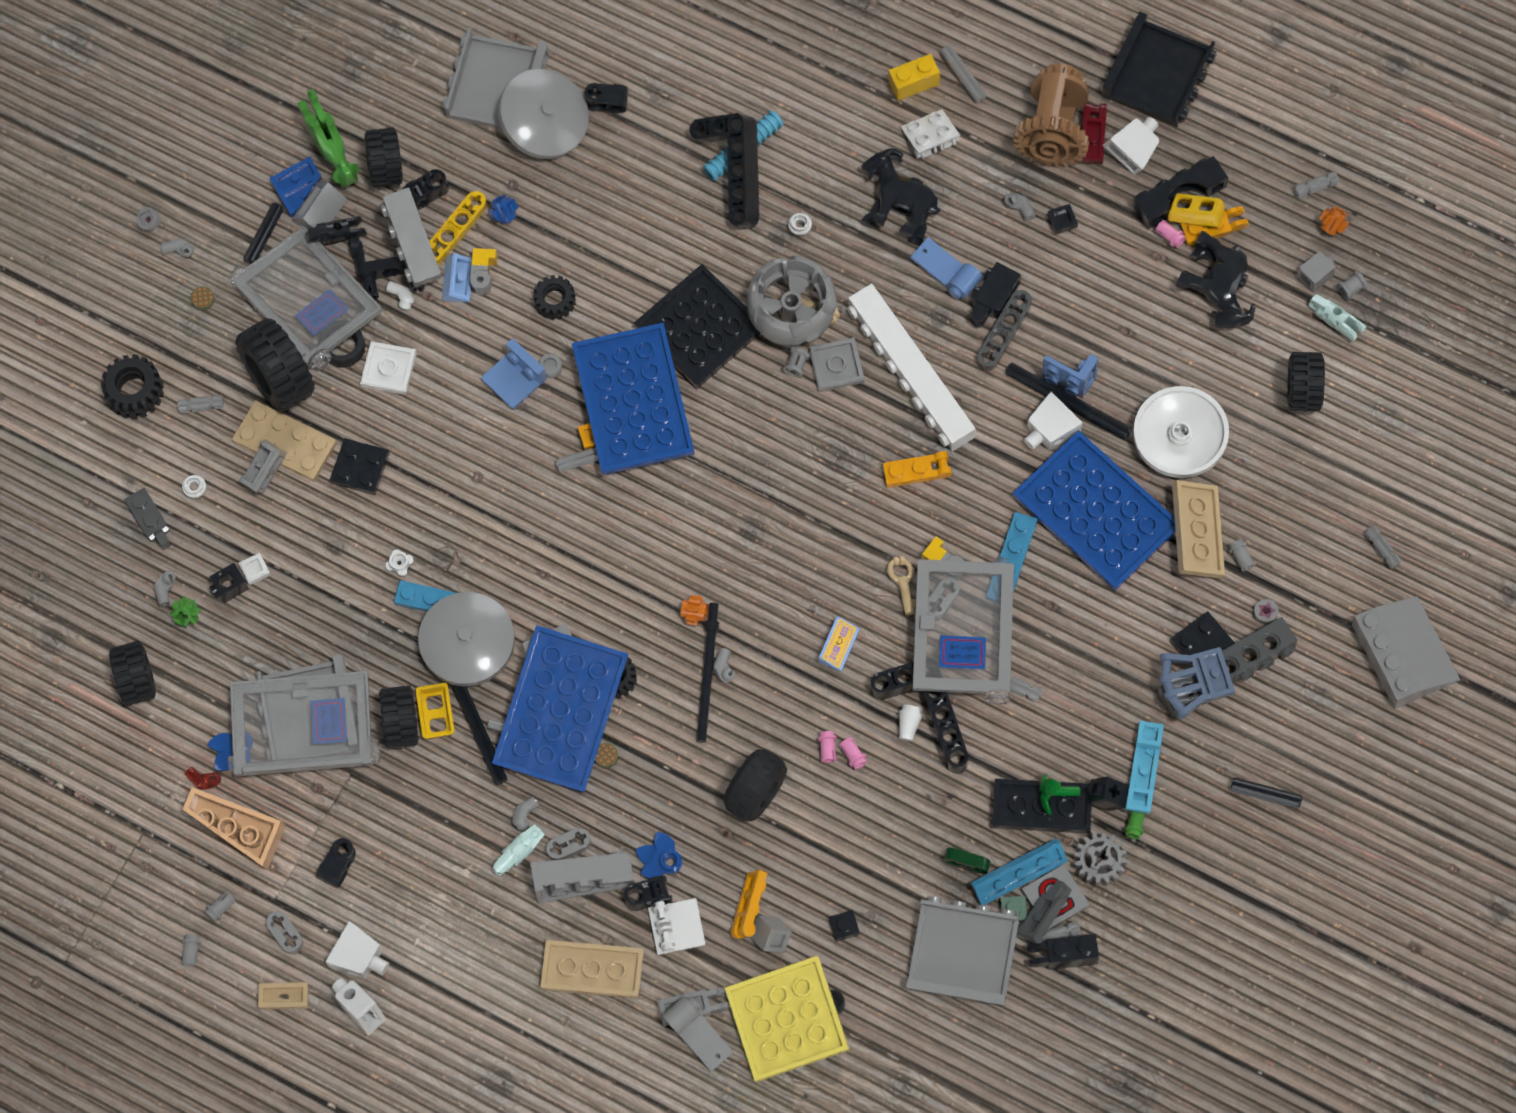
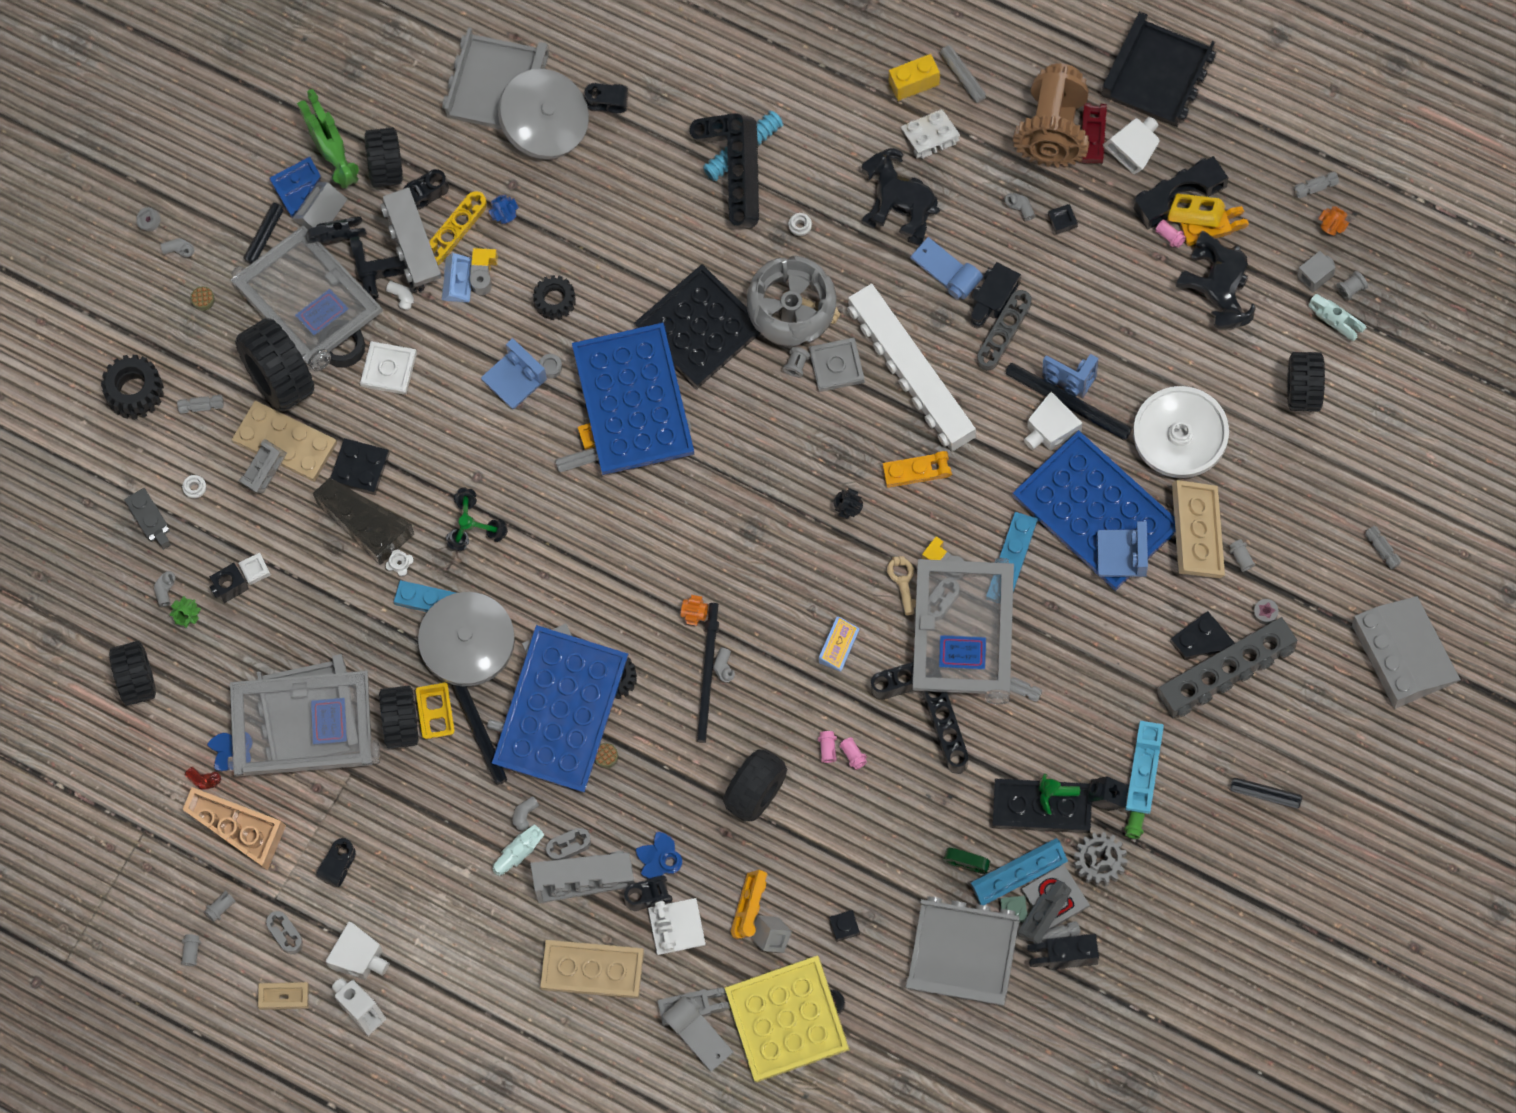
(363, 520): none -> clear smoke wedge
(458, 538): none -> black plant
(848, 503): none -> black gear
(909, 721): white cone -> none
(1123, 552): none -> medium blue bracket
(1211, 677): sand blue plate -> none

